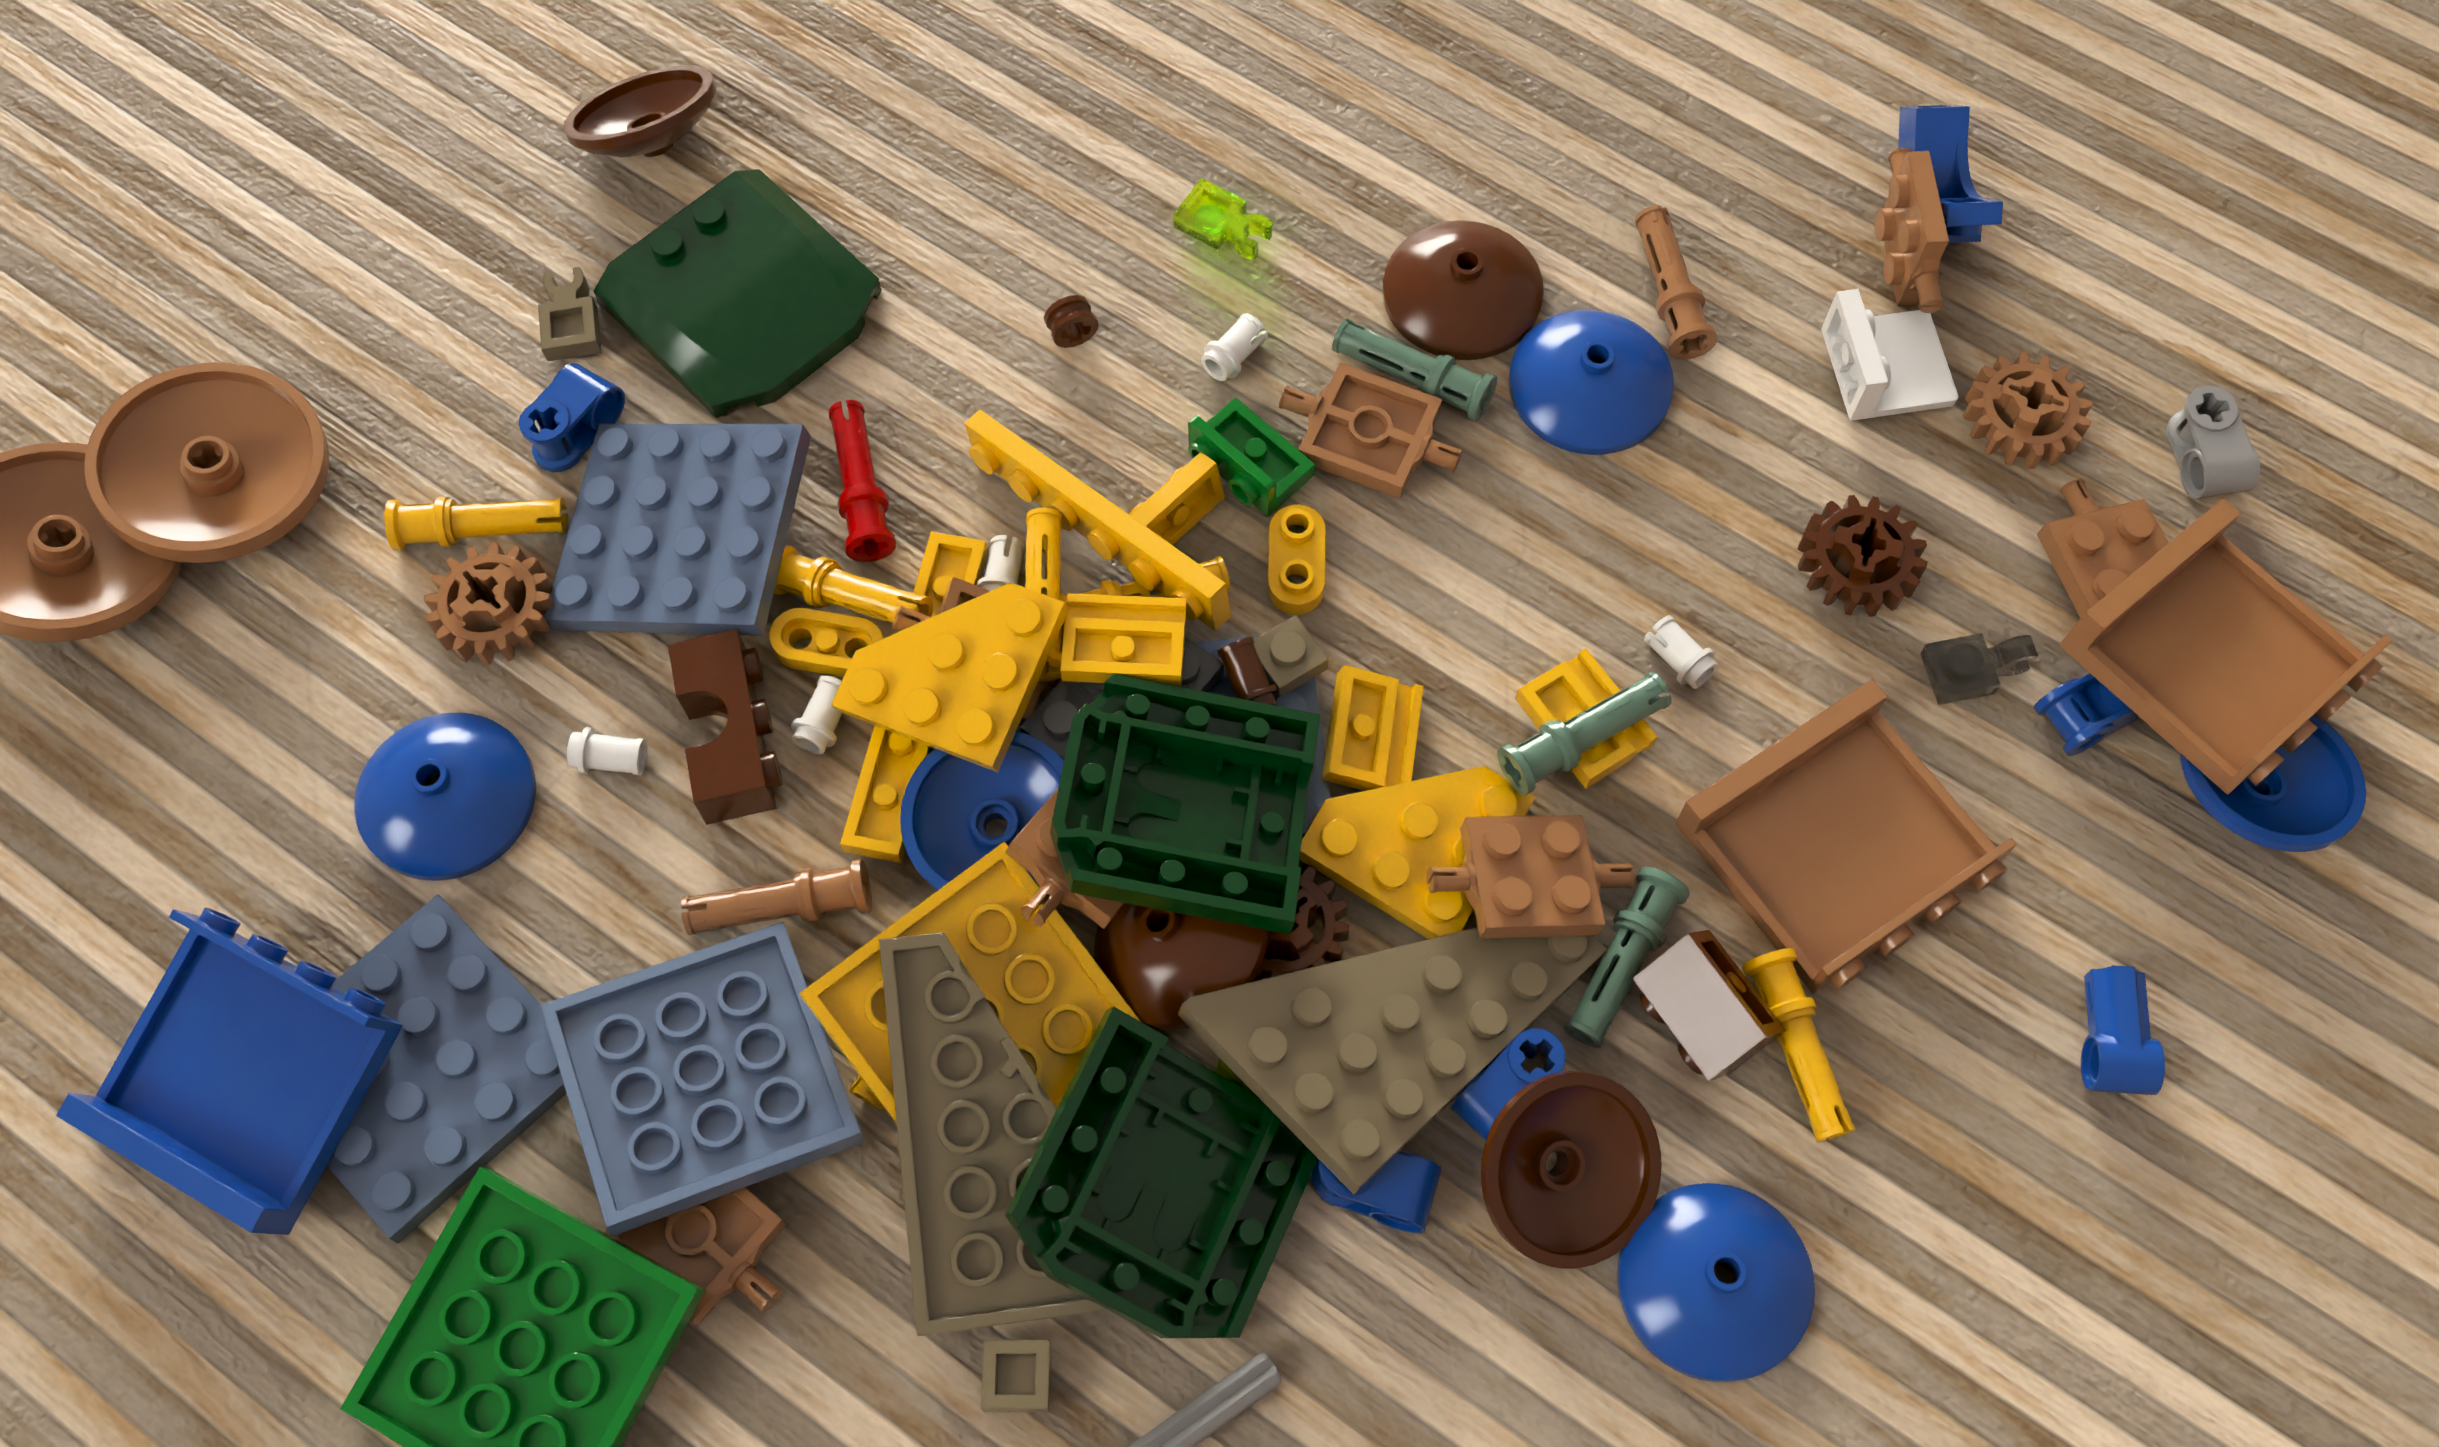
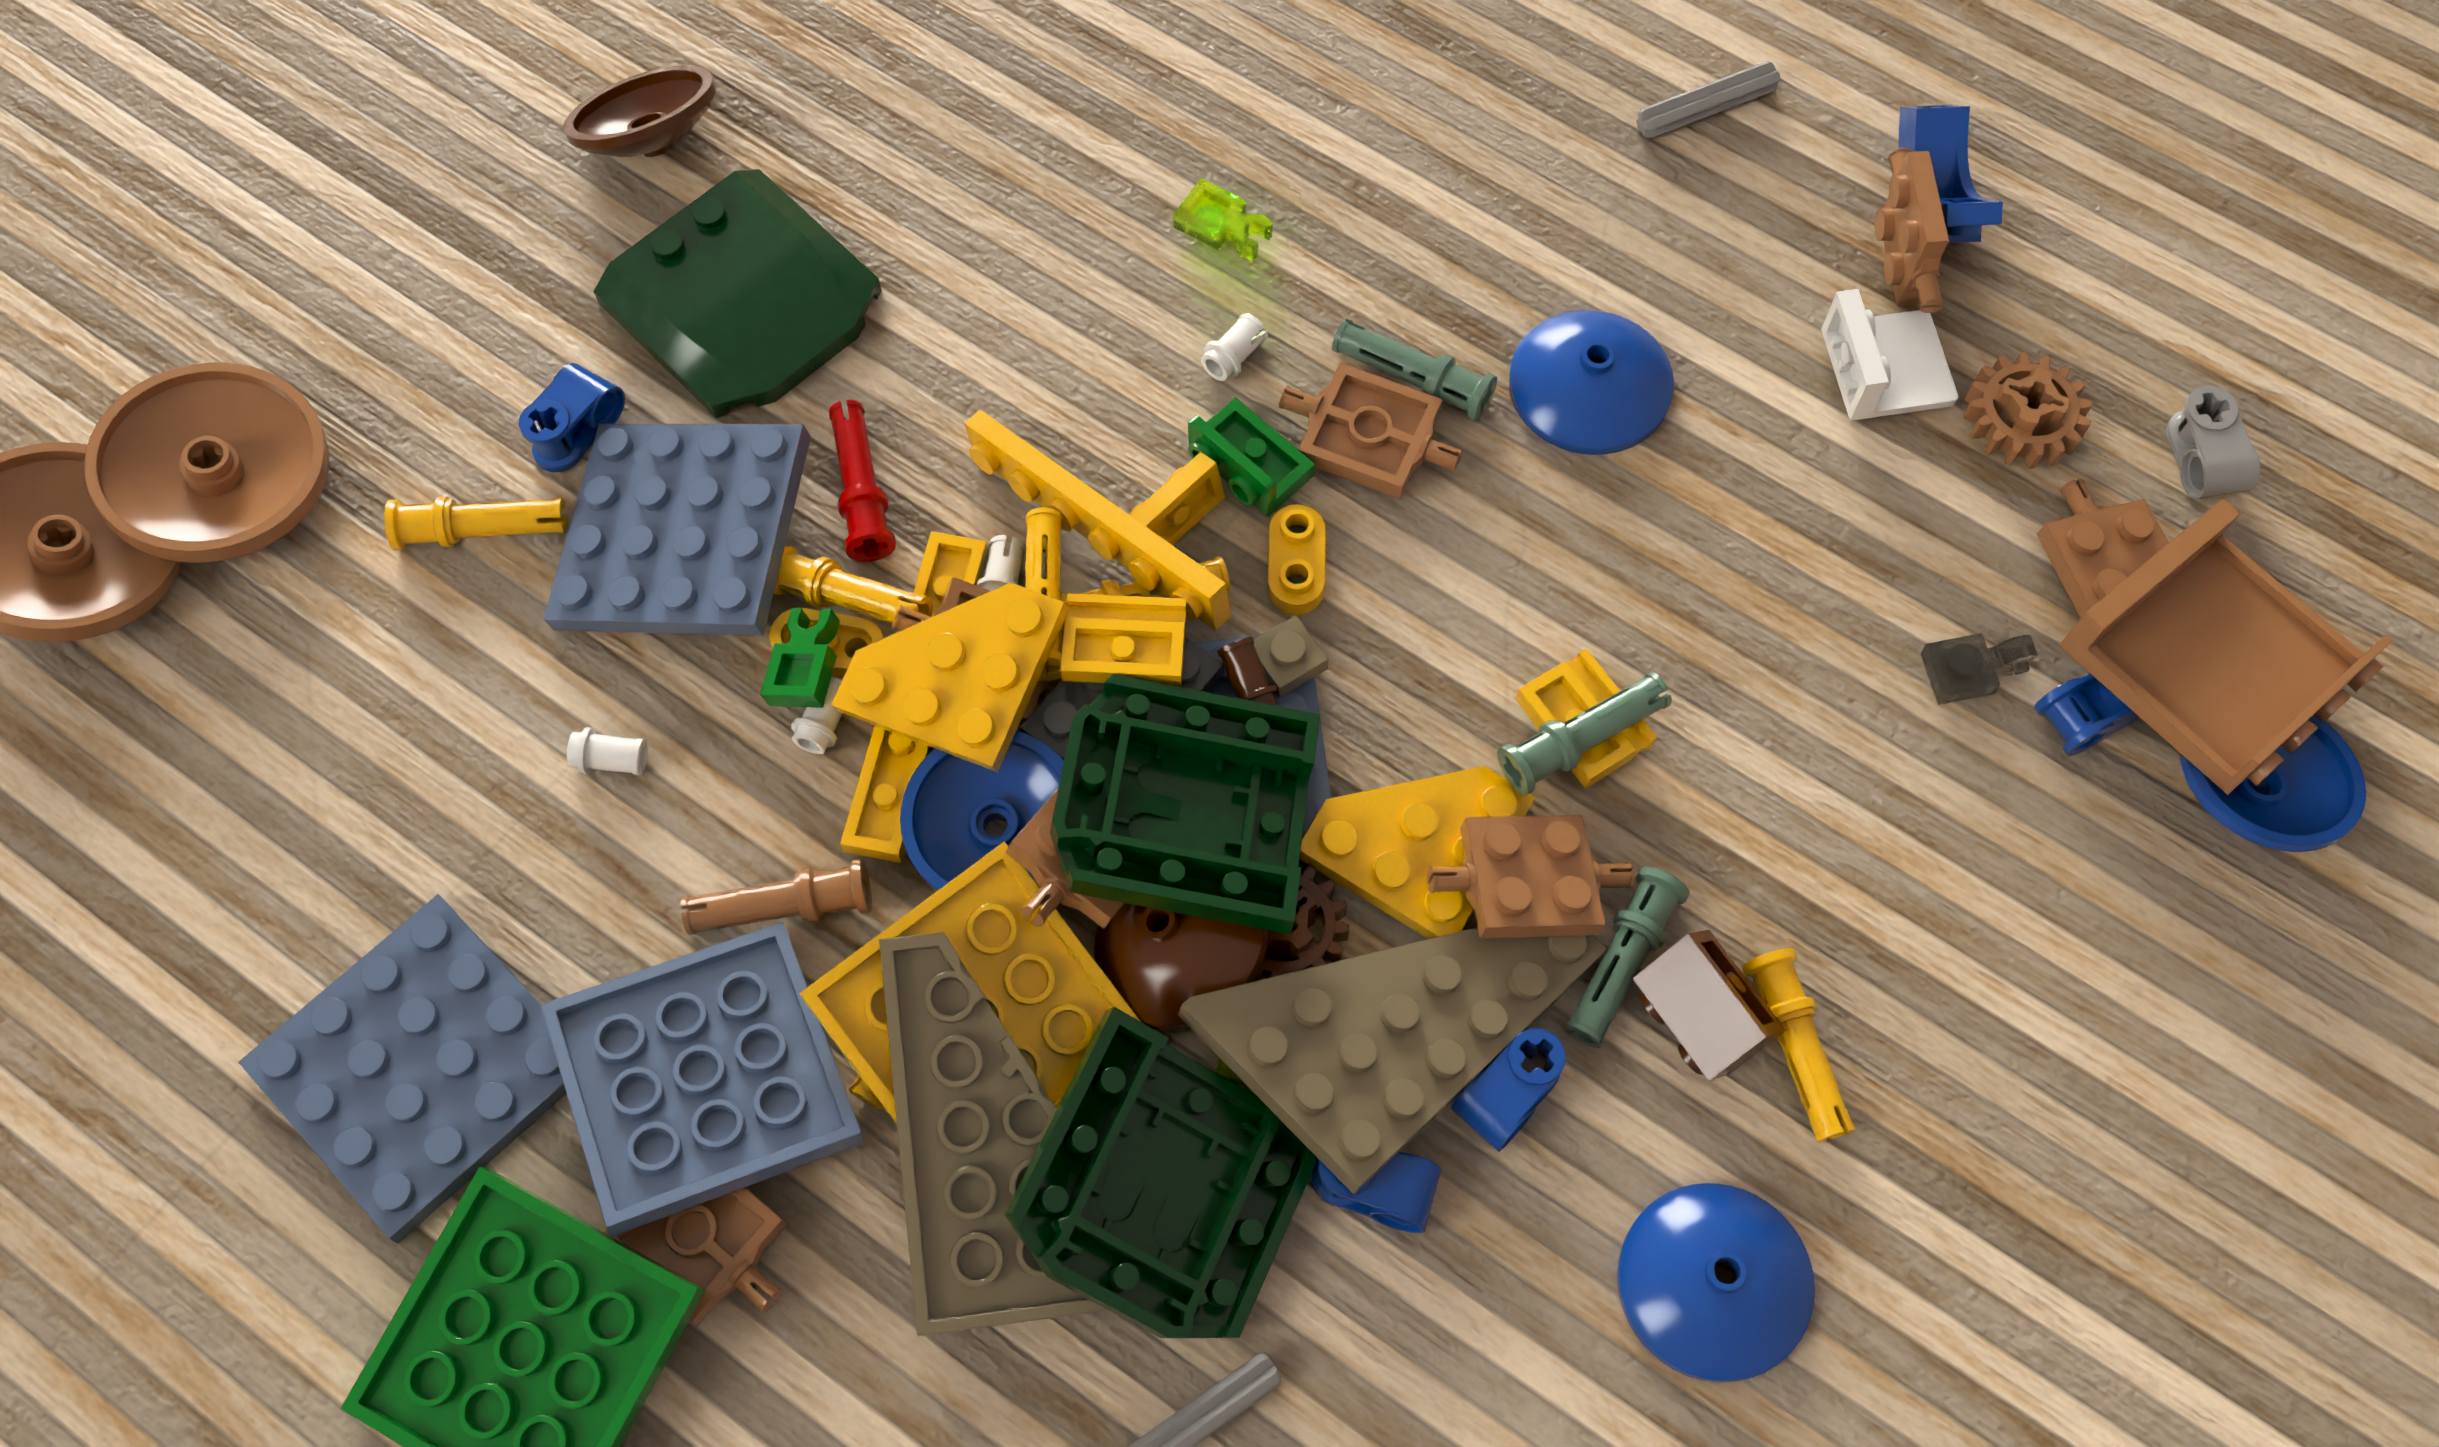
(239, 1075): blue panel -> none
(461, 819): blue dish -> none
(472, 625): medium nougat gear -> none
(570, 321): dark tan plate -> none
(734, 771): reddish brown arch -> none
(803, 668): none -> green plate
(1016, 1376): dark tan plate -> none
(1071, 321): reddish brown bush -> none
(1371, 730): yellow plate -> none
(1459, 309): reddish brown dish -> none
(1602, 1173): reddish brown dish -> none
(1678, 300): medium nougat pin -> none
(1682, 652): white pin -> none
(1708, 99): none -> light grey axle
(1836, 558): reddish brown gear -> none
(1840, 840): medium nougat panel -> none
(2119, 1046): blue piece -> none

